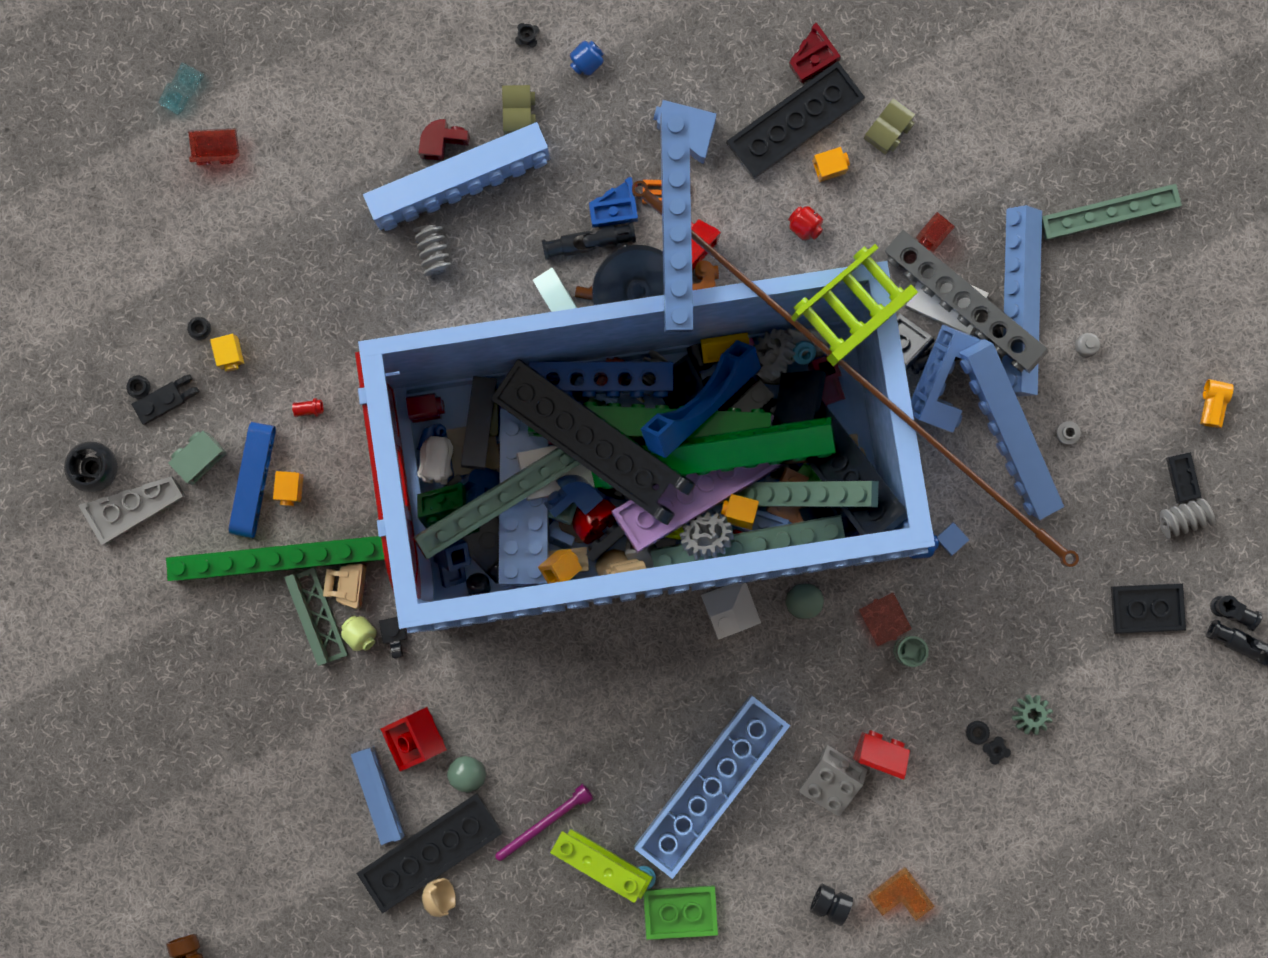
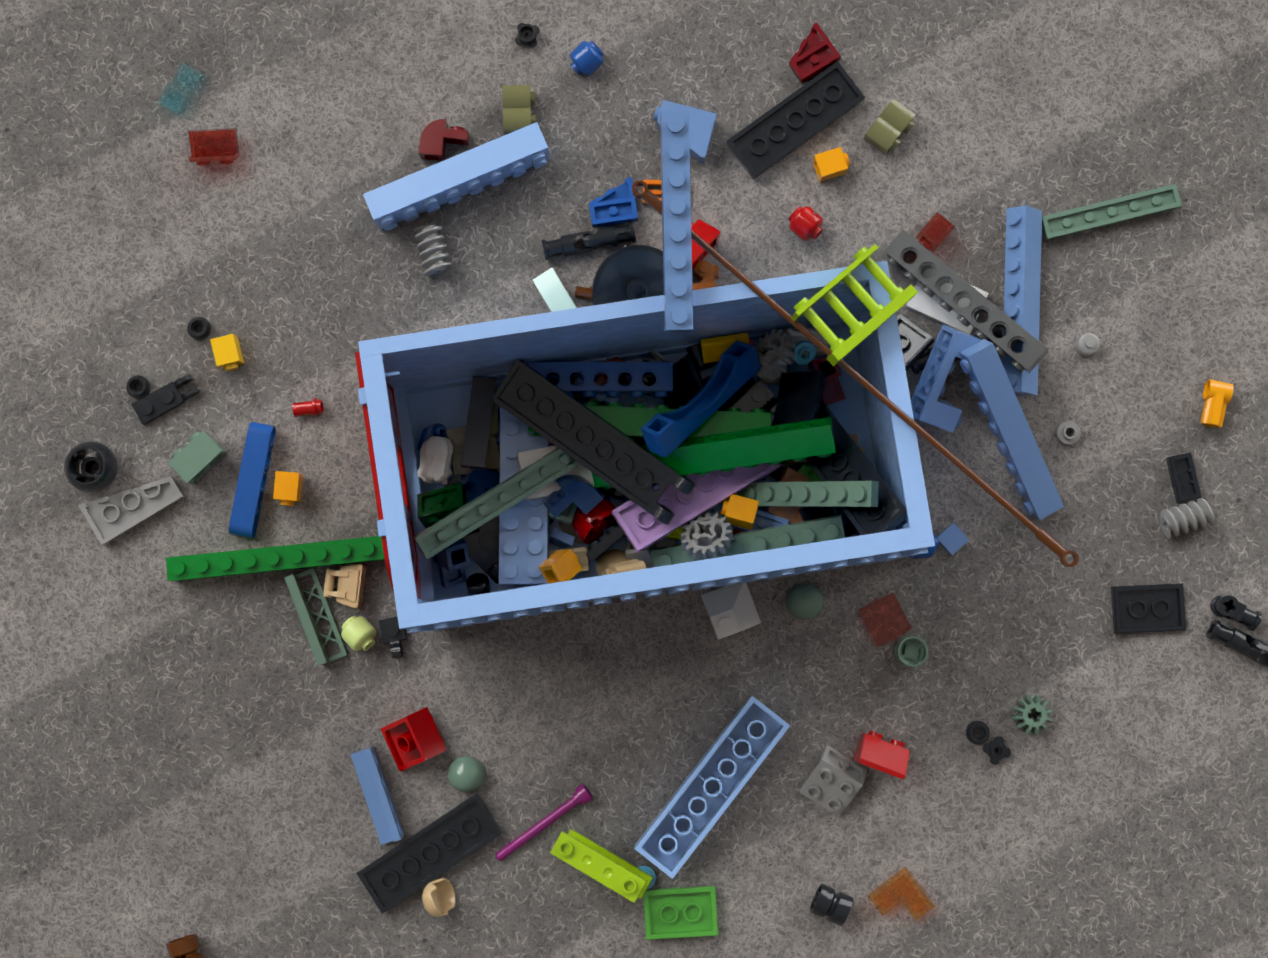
(425, 407): dark red brick -> none

